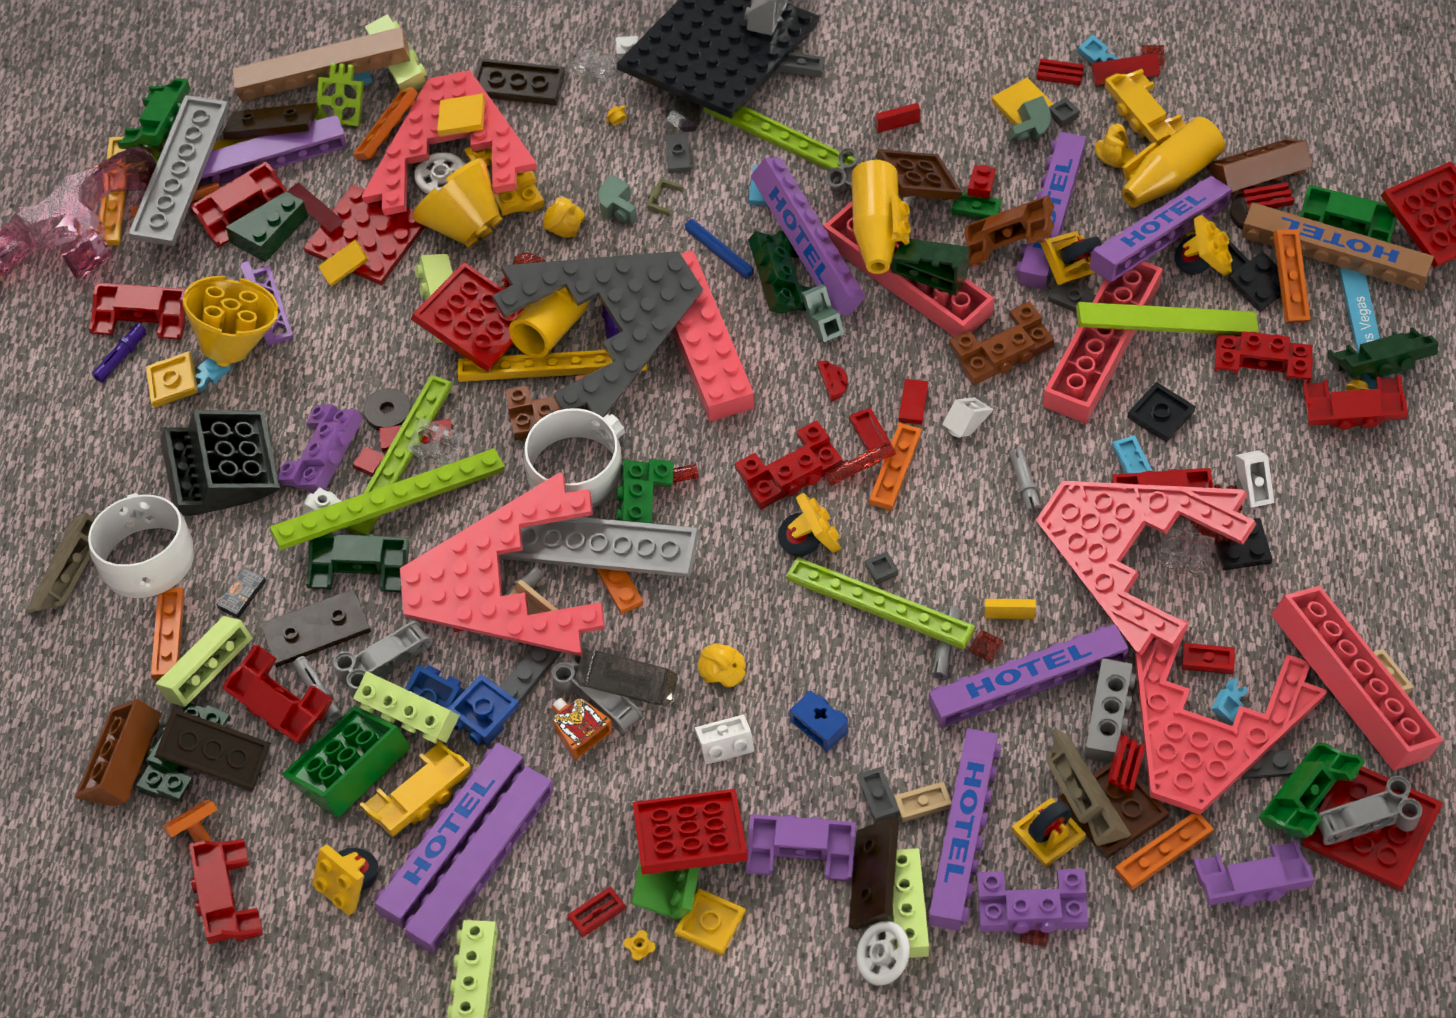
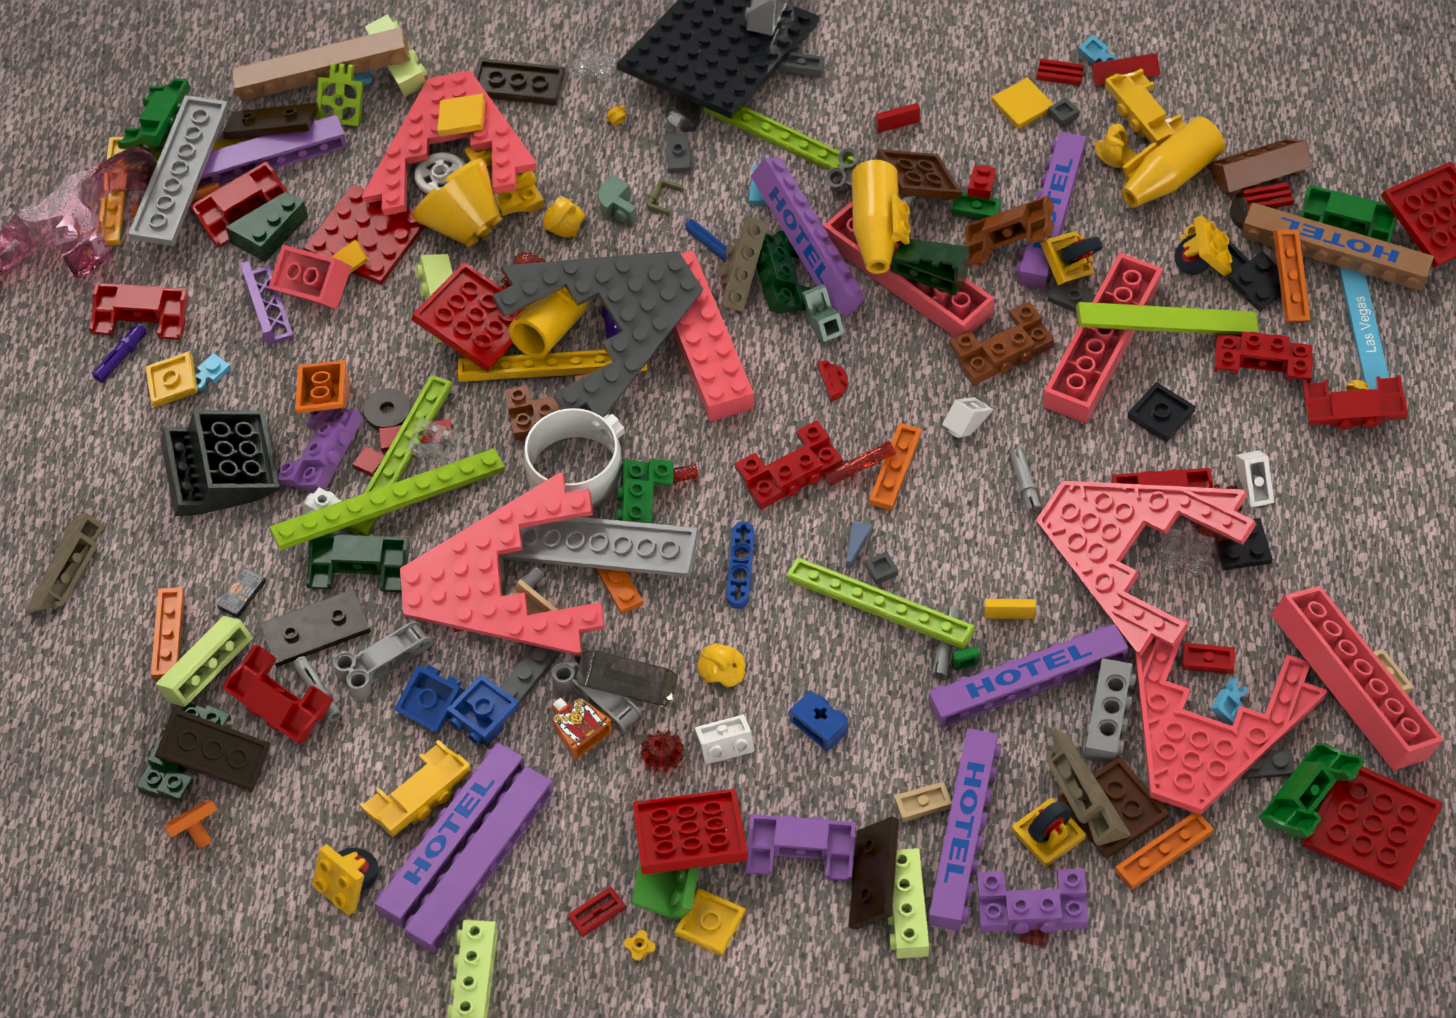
(119, 754): dark orange slope -> none
(163, 569): white cylinder -> none
(214, 888): red bracket -> none
(229, 316): yellow cone -> none
(310, 276): none -> coral slope
(316, 208): dark red sticker -> none
(322, 386): none -> orange slope
(347, 760): green slope -> none
(388, 120): orange plate -> none
(406, 707): yellowish green brick -> none
(624, 44): white plate -> none
(671, 753): none -> clear red gear
(741, 263): none -> dark tan bracket
(743, 565): none -> blue beam
(804, 531): yellow plate -> none
(859, 535): none -> sand blue piece
(868, 428): red tile -> none
(878, 794): dark grey plate -> none
(882, 953): white plate -> none
(913, 401): red tile -> none
(965, 658): none -> green tile
(986, 645): clear red tile -> none
(1035, 120): sand green brick -> none
(1130, 455): medium azure plate -> none
(1130, 765): red tile -> none
(1150, 49): clear red tile -> none
(1159, 229): medium lavender brick -> none
(1255, 879): medium lavender bracket -> none
(1371, 813): light grey piece -> none
(1385, 355): dark green bracket -> none

